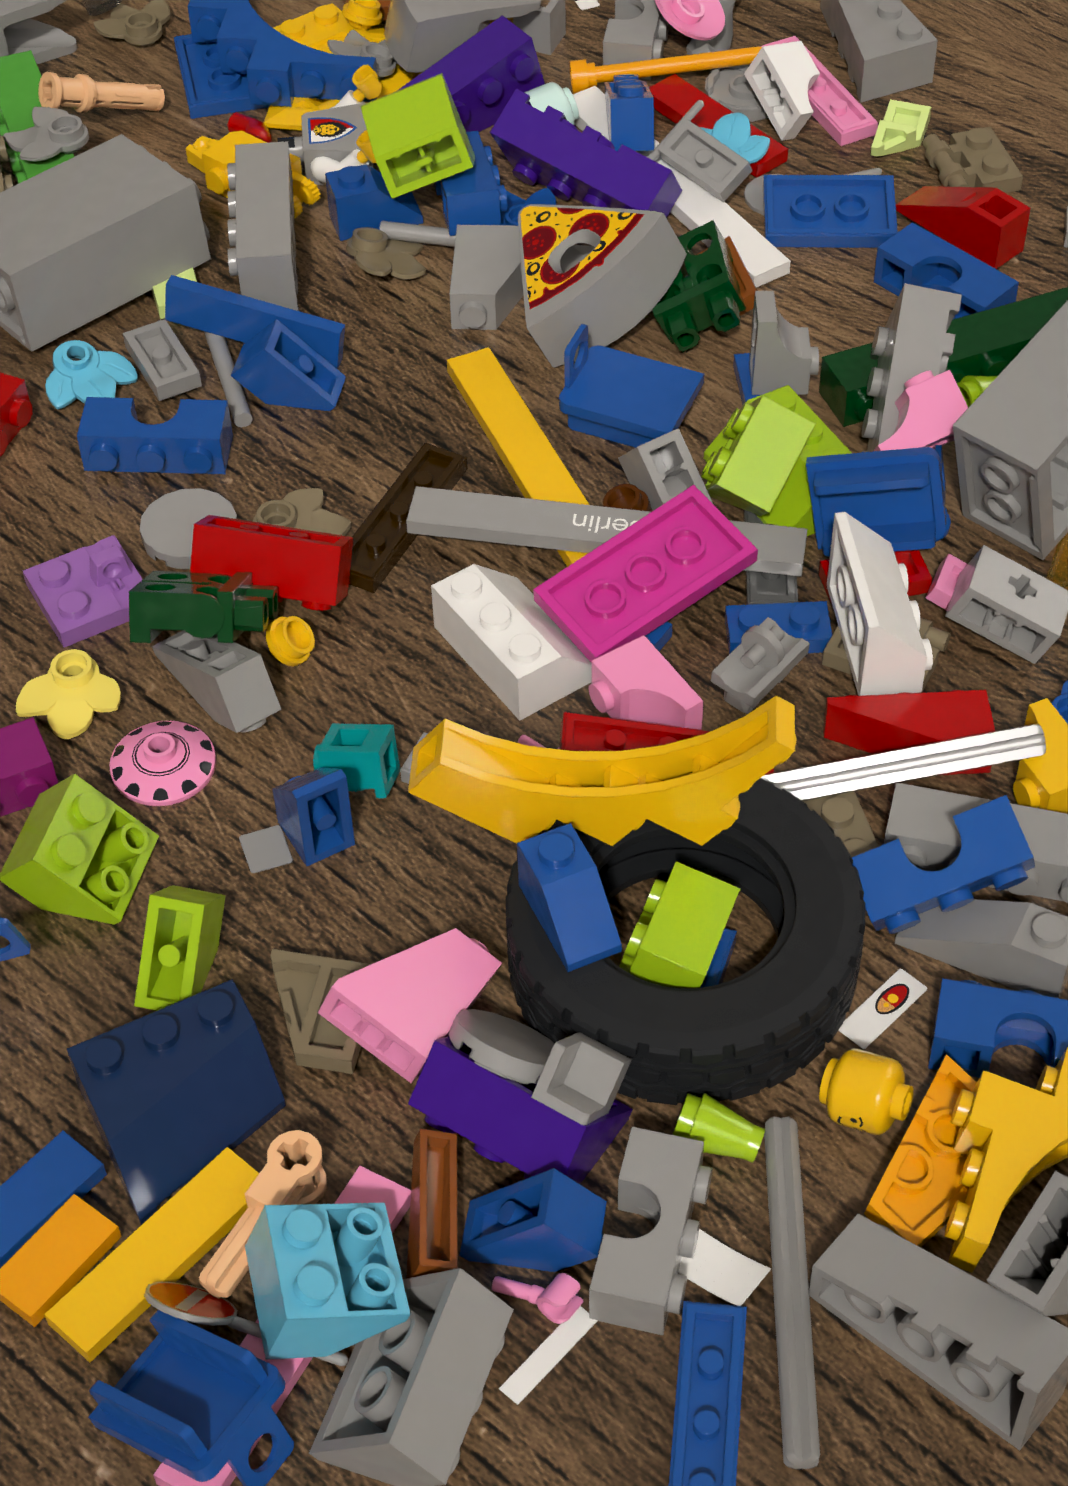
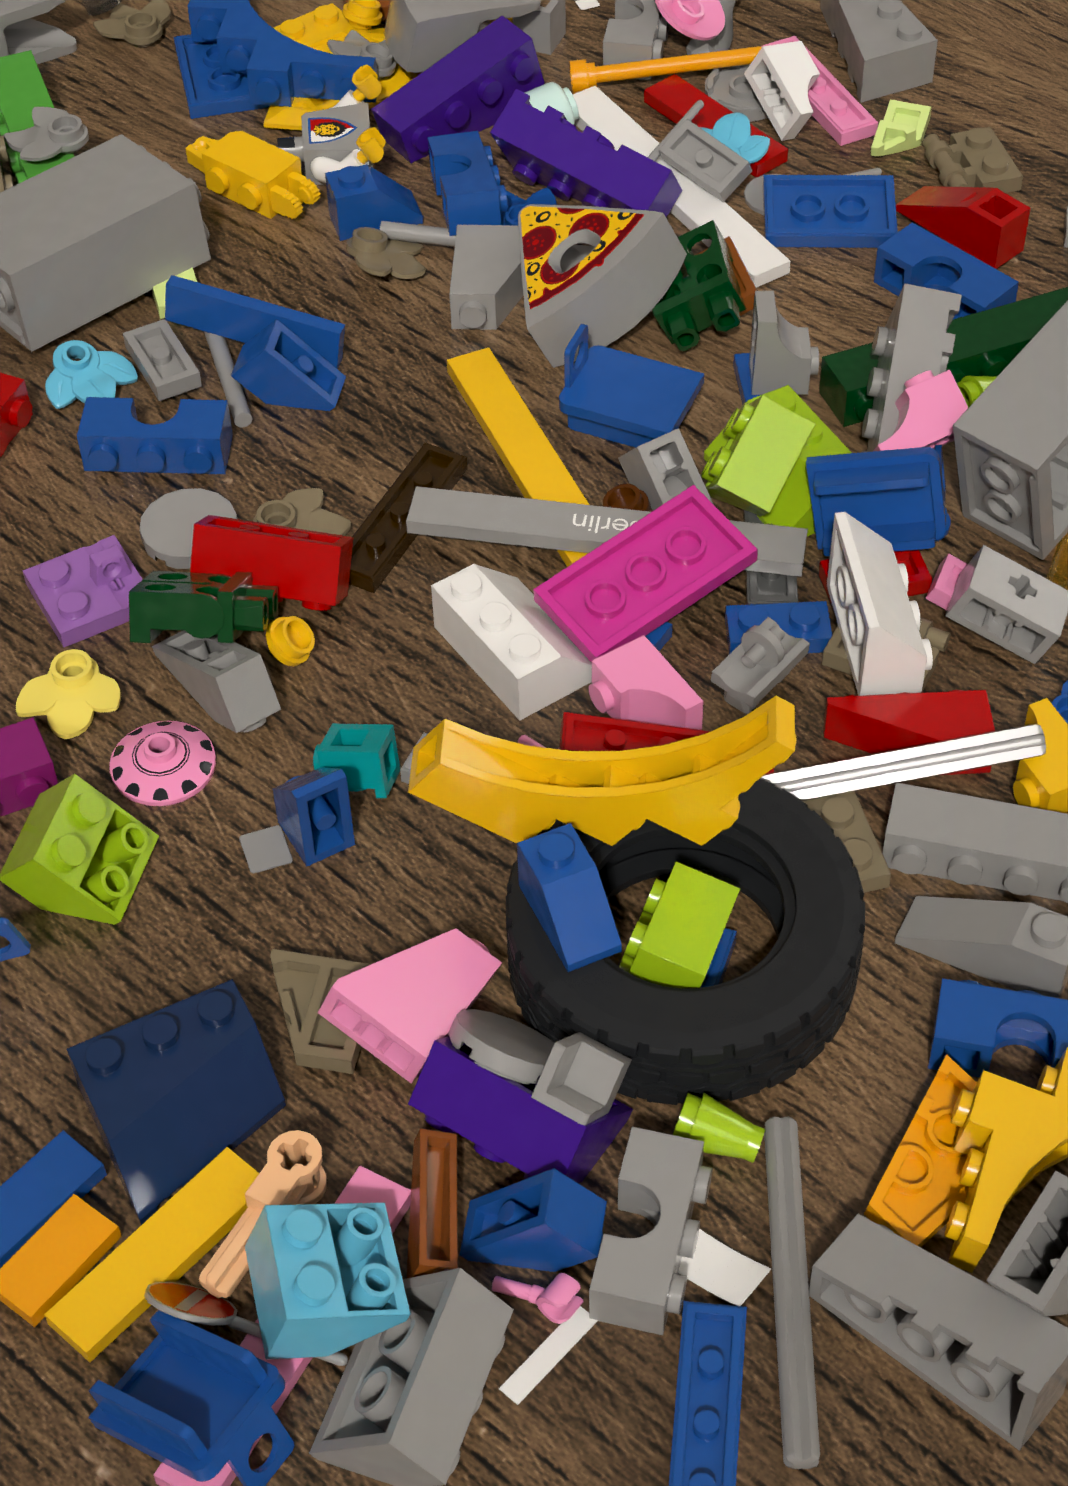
(85, 94): light nougat pin -> none
(178, 945): lime slope -> none
(252, 126): red arm -> none
(263, 223): light grey wedge -> none
(417, 136): lime slope -> none
(630, 113): blue slope -> none
(865, 1091): yellow head -> none
(882, 1008): white sticker -> none
(990, 854): blue arch -> none

